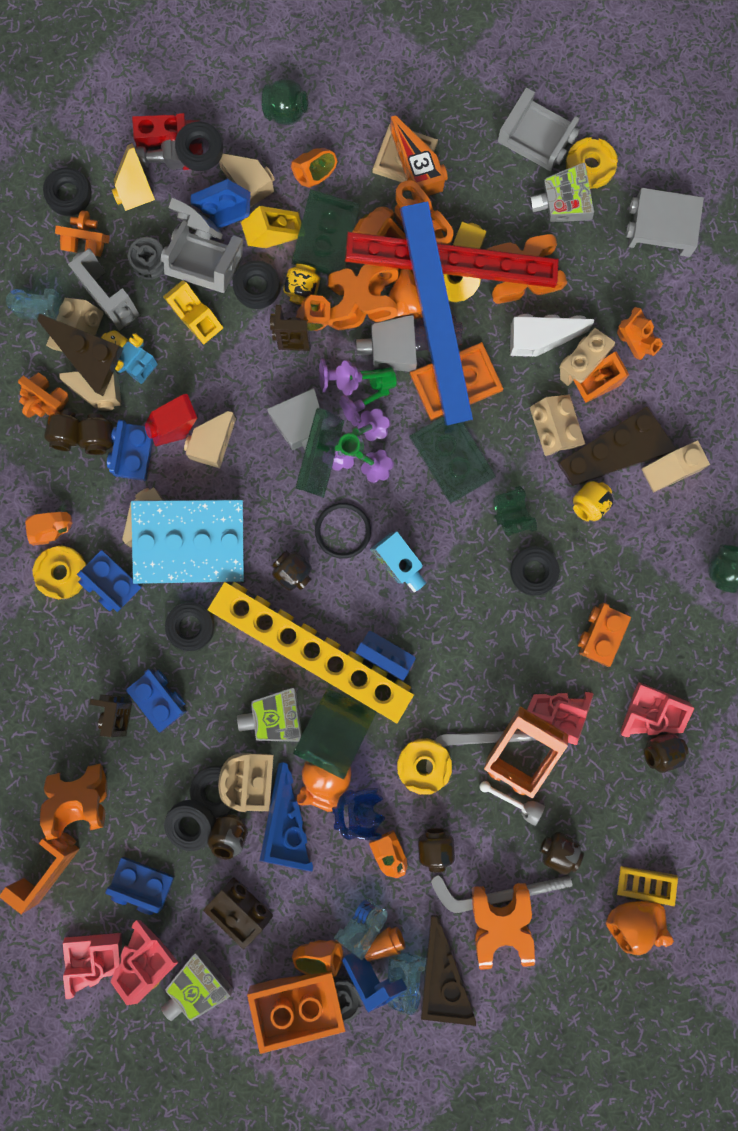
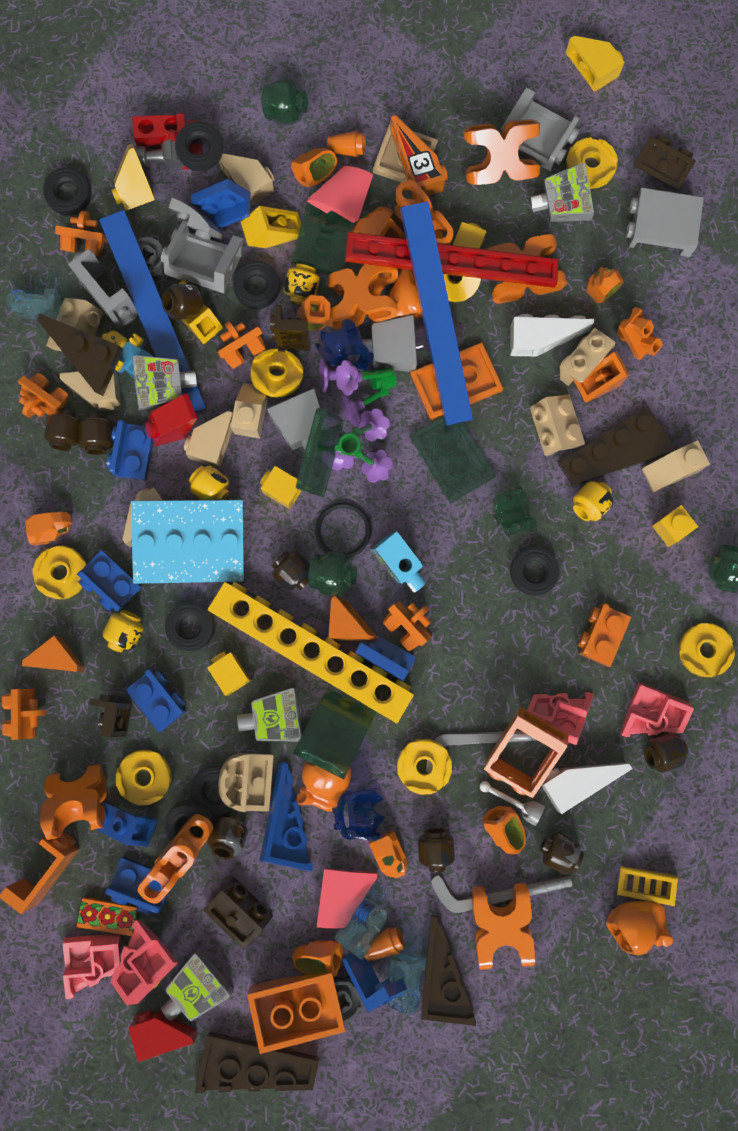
(23, 714): none -> orange hips
(54, 655): none -> orange slope
(107, 916): none -> tile
(123, 631): none -> yellow head
(127, 777): none -> yellow tile
(127, 827): none -> blue bracket
(146, 296): none -> blue tile
(155, 1034): none -> red slope
(159, 380): none -> torso
(175, 859): none -> orange piece
(182, 301): none -> dark brown head
(209, 484): none -> yellow head
(228, 673): none -> yellow brick
(237, 1064): none -> dark brown wing
(249, 412): none -> tan slope
(251, 339): none -> orange hips
(276, 385): none -> yellow tile
(280, 487): none -> yellow brick
(332, 573): none -> clear green piece
(341, 895): none -> coral slope
(342, 343): none -> clear blue helmet
(343, 193): none -> coral slope
(347, 143): none -> orange cone
(347, 623): none -> orange slope
(417, 631): none -> orange hips
(502, 151): none -> piece
(505, 829): none -> orange rock
(575, 784): none -> white slope
(595, 60): none -> yellow slope
(604, 284): none -> orange rock
(665, 162): none -> dark brown bracket
(675, 526): none -> yellow brick
(722, 650): none -> yellow tile

